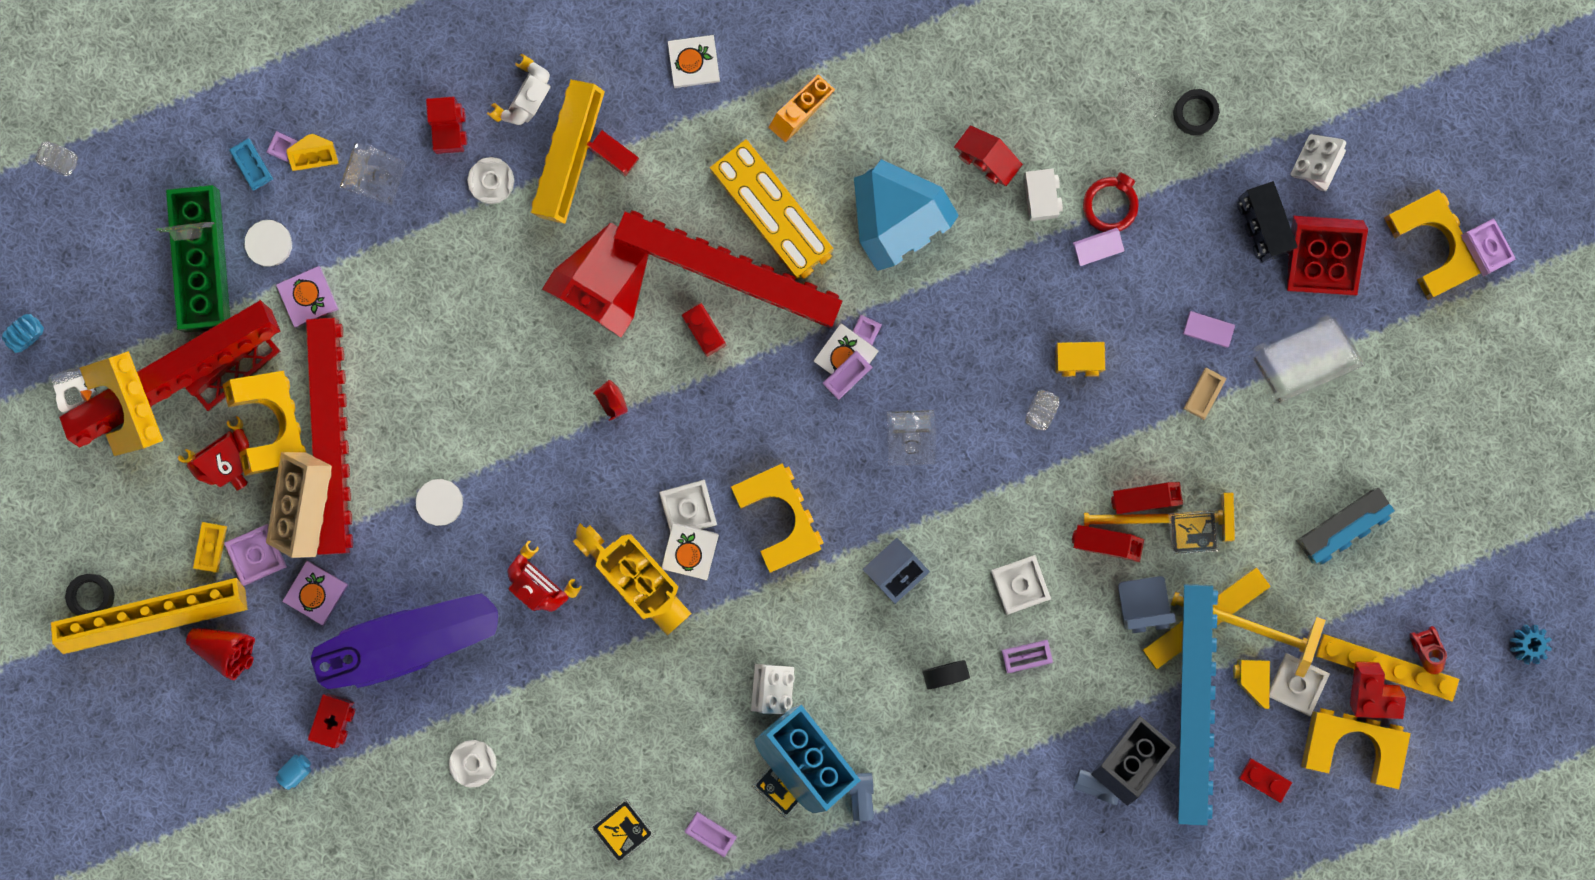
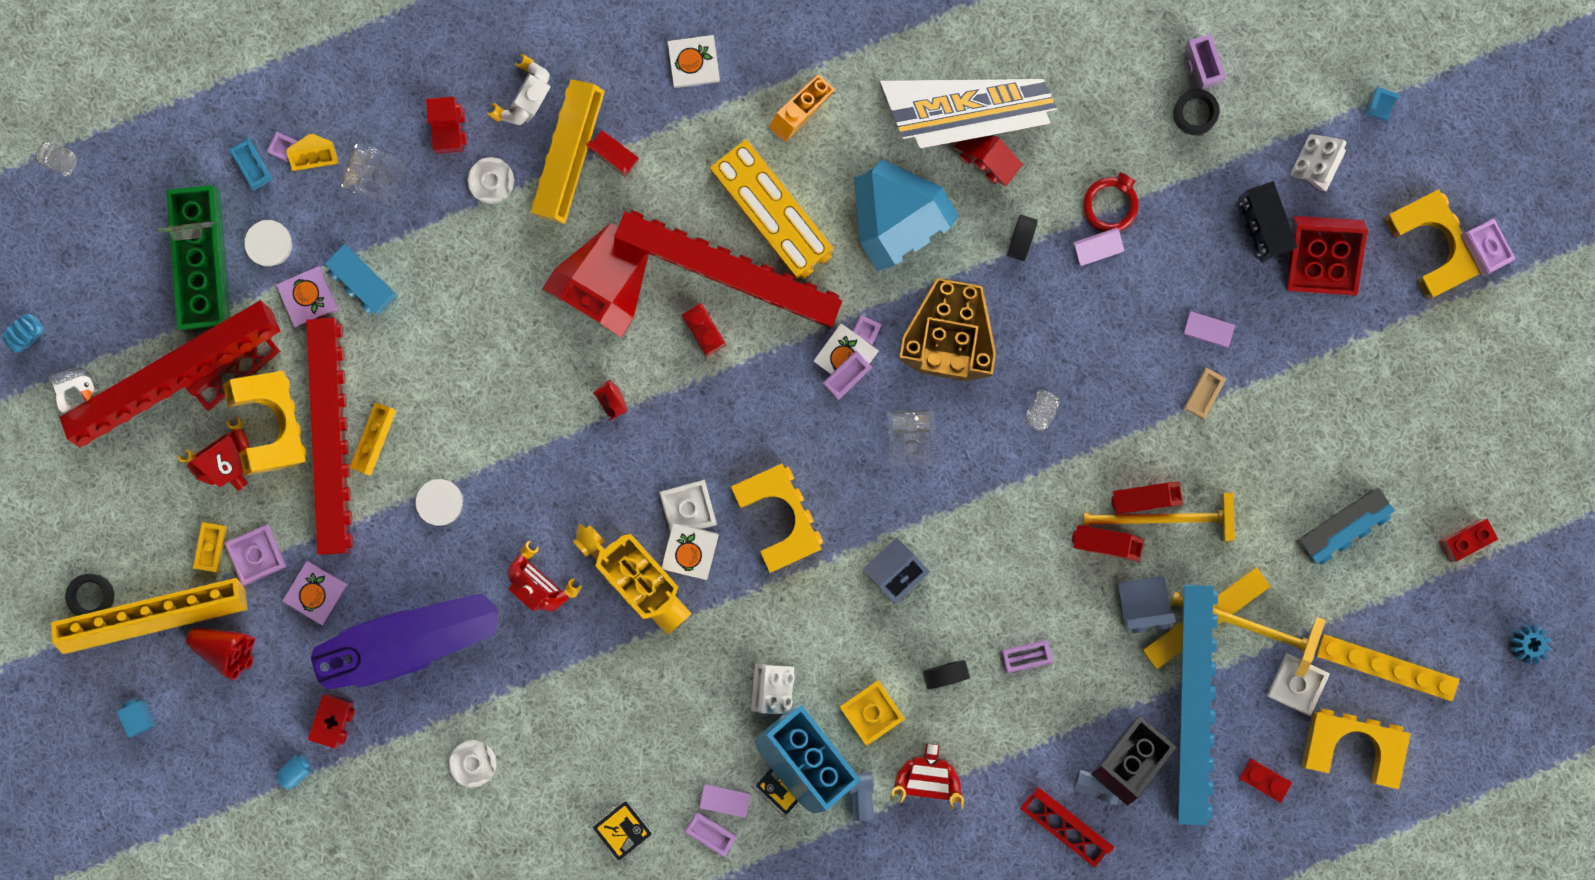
(135, 717): none -> dark azure brick
(139, 422): yellow arch -> none
(298, 504): tan brick -> none
(360, 280): none -> dark azure brick
(372, 439): none -> yellow plate
(725, 800): none -> lavender tile
(872, 712): none -> yellow plate
(928, 778): none -> torso
(951, 333): none -> pearl gold wedge
(966, 109): none -> sticker
(1020, 584): white tile -> none
(1022, 237): none -> black tyre
(1042, 194): white brick -> none
(1071, 819): none -> red fence
(1079, 358): yellow brick -> none
(1193, 532): clear piece -> none
(1204, 62): none -> lavender brick
(1254, 679): yellow slope -> none
(1305, 360): clear windscreen -> none
(1372, 697): red brick -> none
(1381, 103): none -> dark azure panel
(1428, 645): red piece -> none
(1468, 540): none -> red brick

